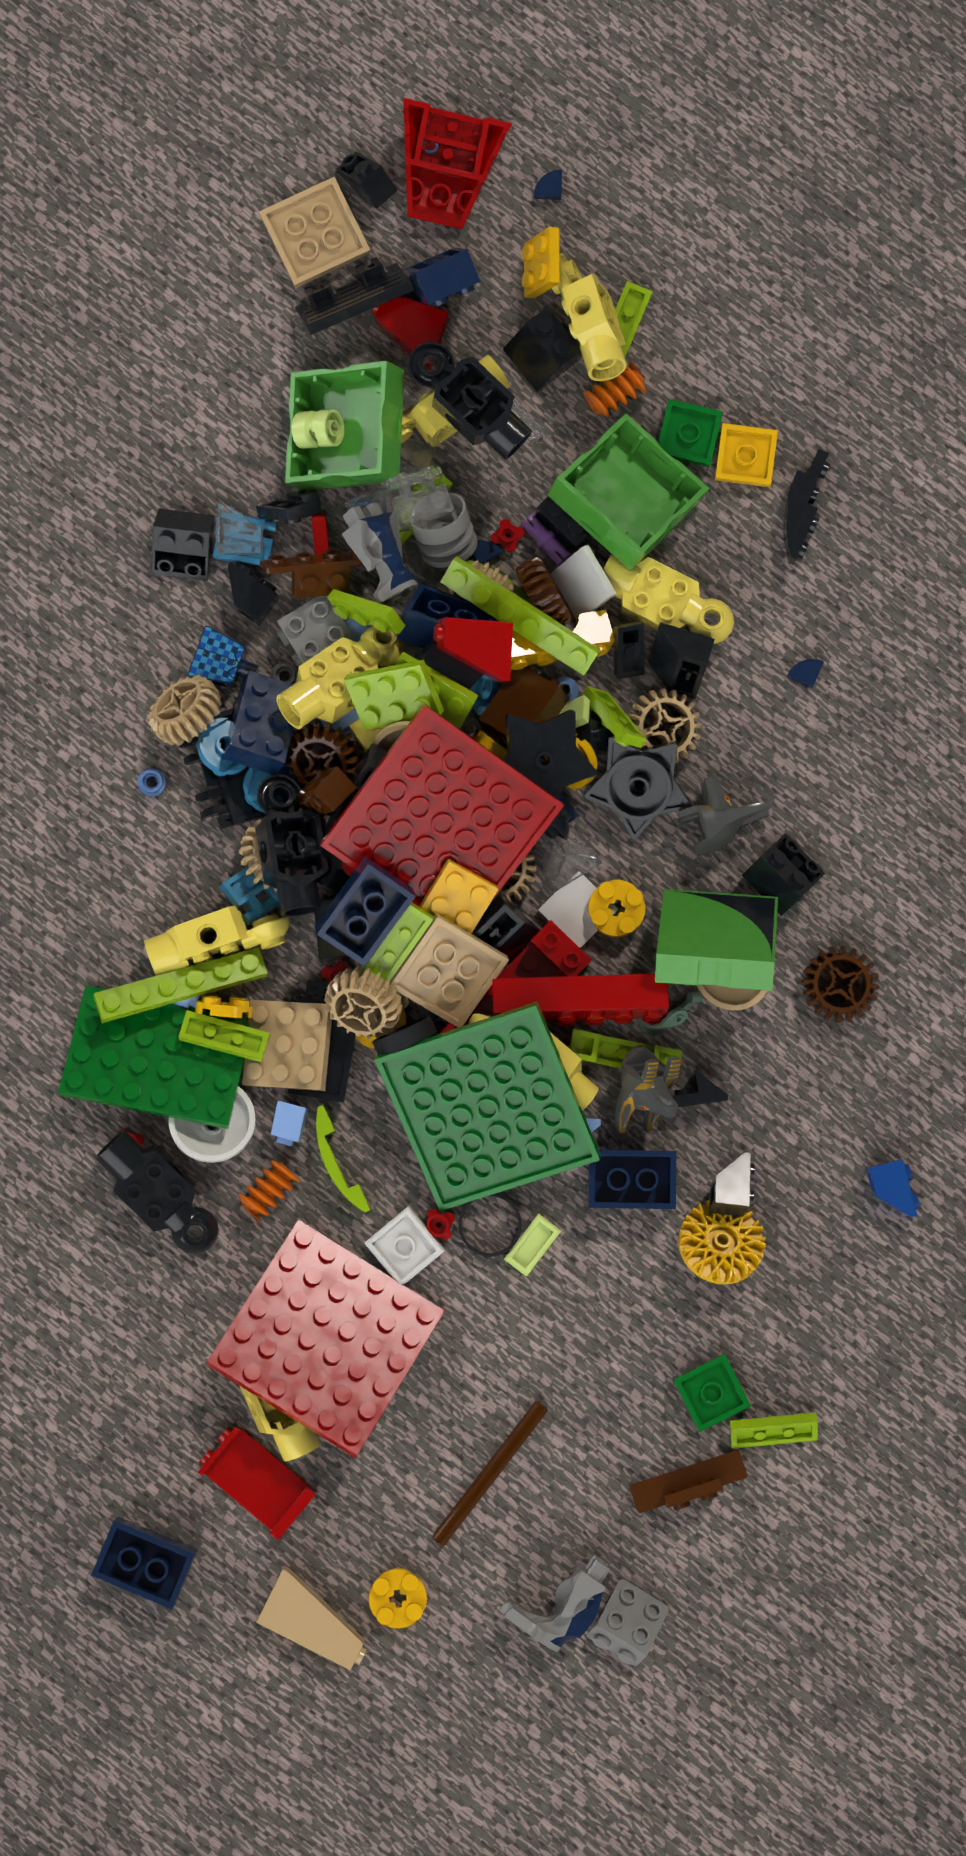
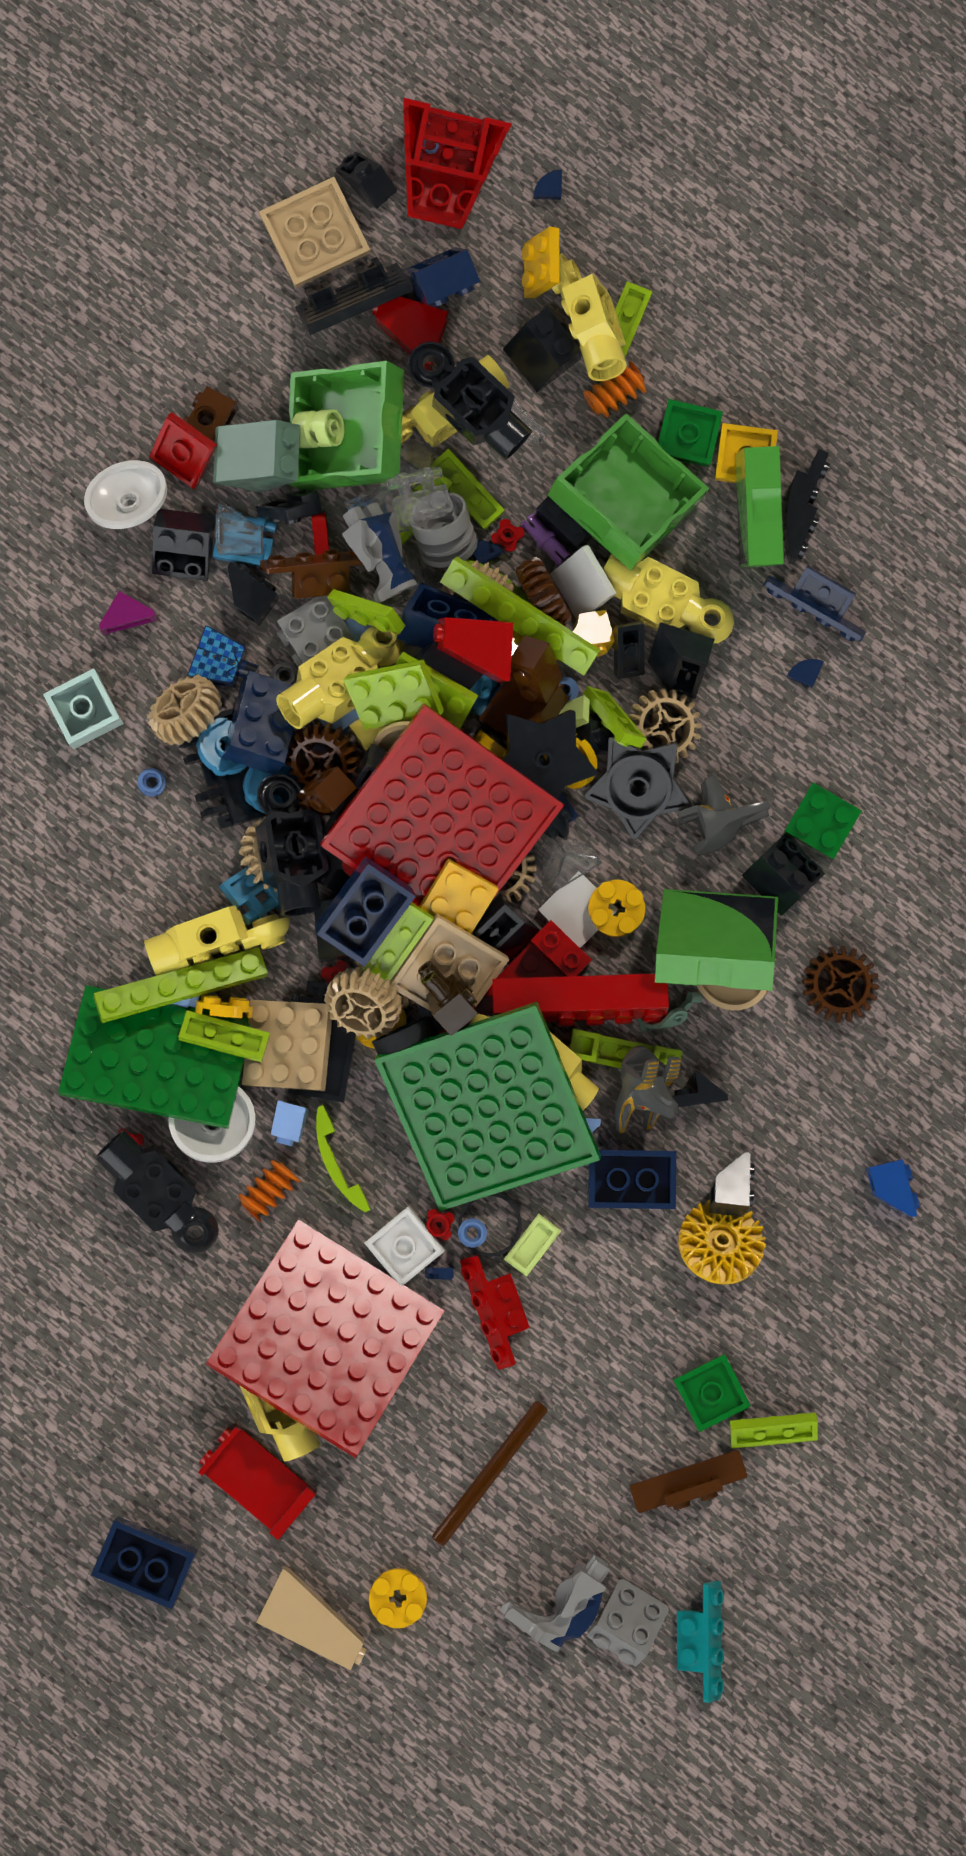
(83, 709): none -> light aqua slope
(125, 494): none -> white dish
(125, 614): none -> magenta slope
(182, 450): none -> red tile
(213, 404): none -> reddish brown brick
(256, 455): none -> sand green slope
(441, 1273): none -> dark blue tile
(448, 998): none -> dark brown brick
(479, 501): none -> lime plate
(482, 1233): none -> medium blue plate
(497, 1308): none -> red bracket
(535, 669): none -> reddish brown brick
(700, 1641): none -> teal bracket
(759, 507): none -> bright green tile
(820, 597): none -> dark blue bracket
(822, 821): none -> green plate

